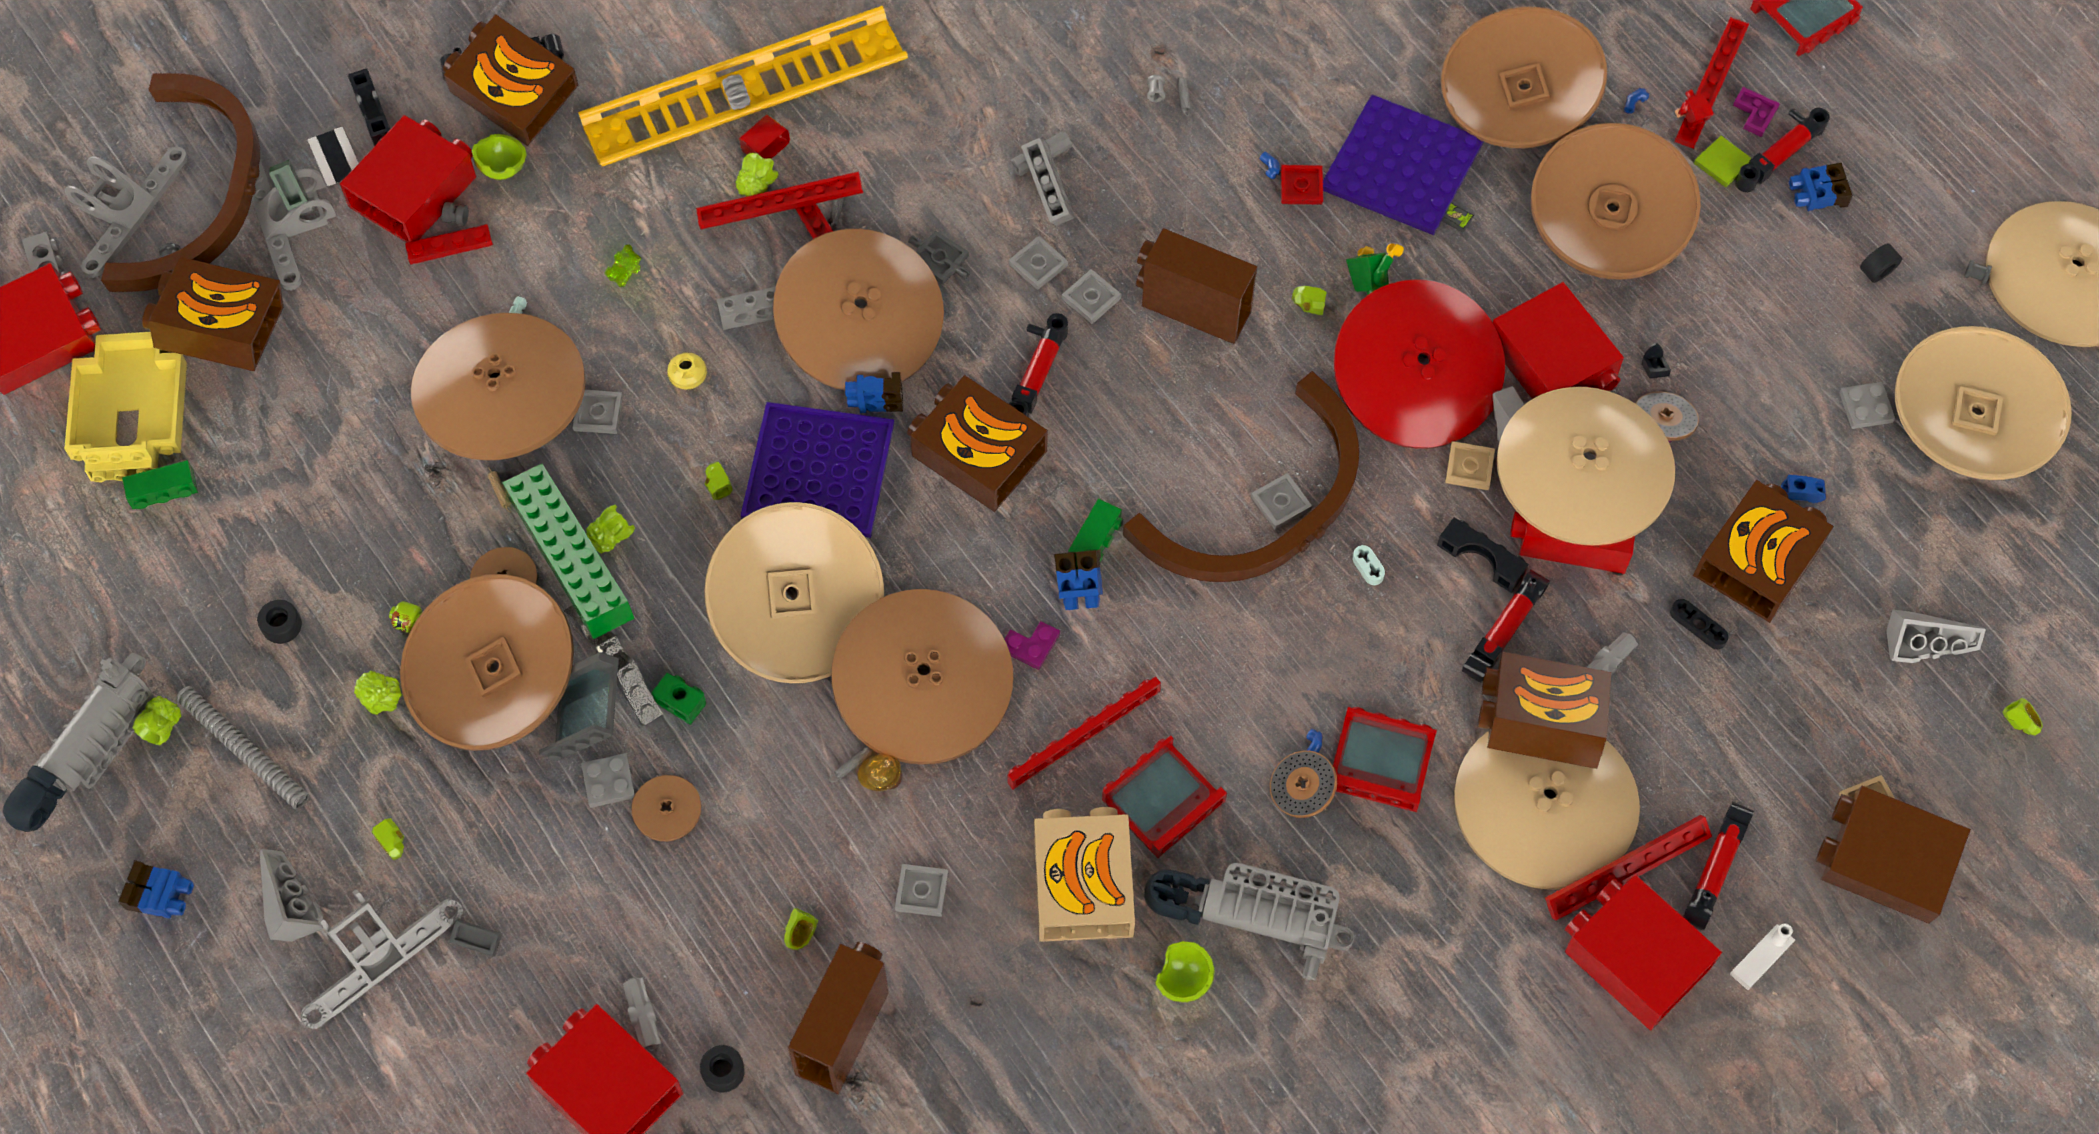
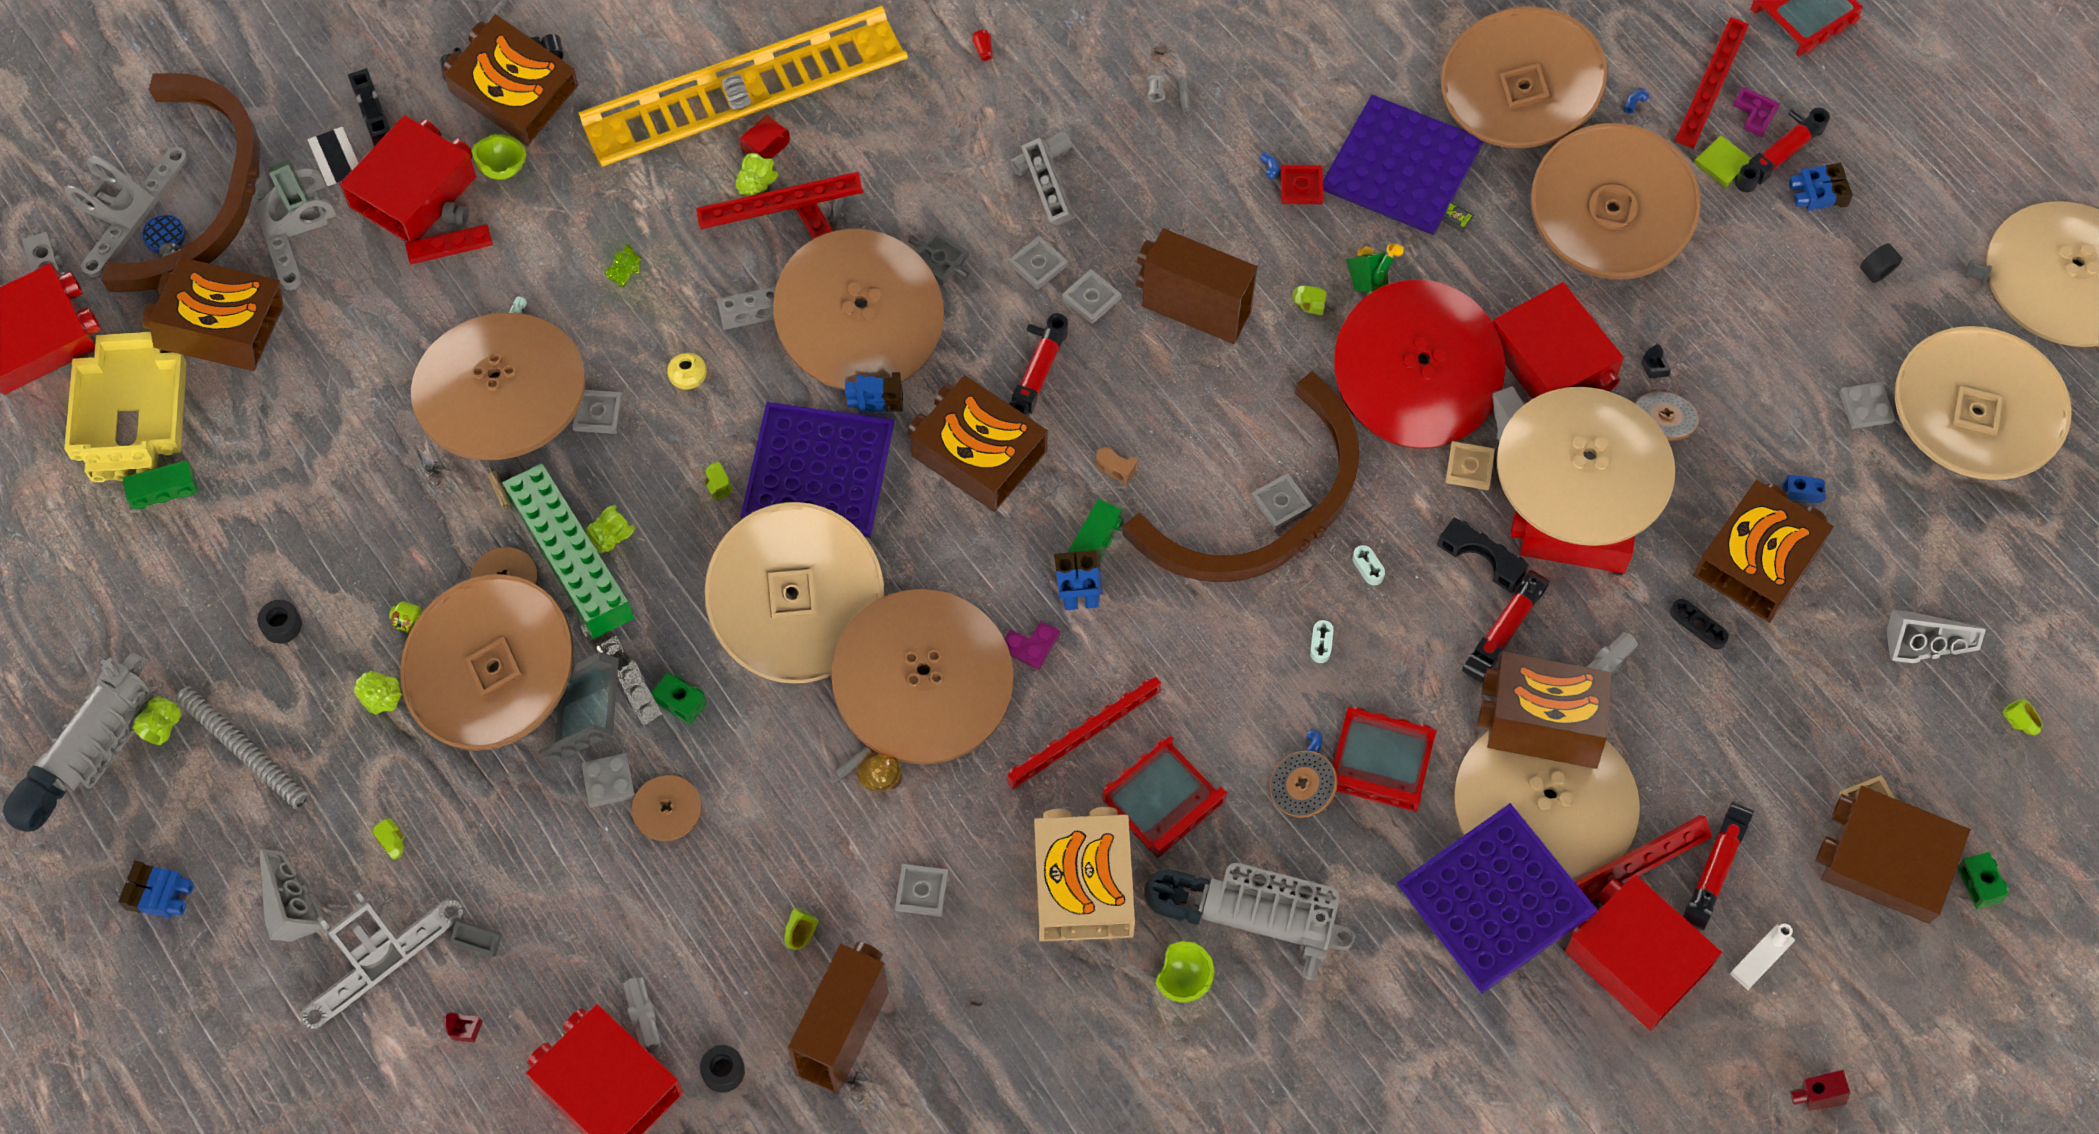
(163, 230): none -> tile
(462, 1027): none -> dark red plate
(983, 44): none -> red cone
(1115, 465): none -> medium nougat leg
(1326, 641): none -> light aqua beam
(1496, 898): none -> dark purple plate
(1695, 109): red piece -> none
(1832, 1089): none -> dark red torso
(1983, 893): none -> green brick

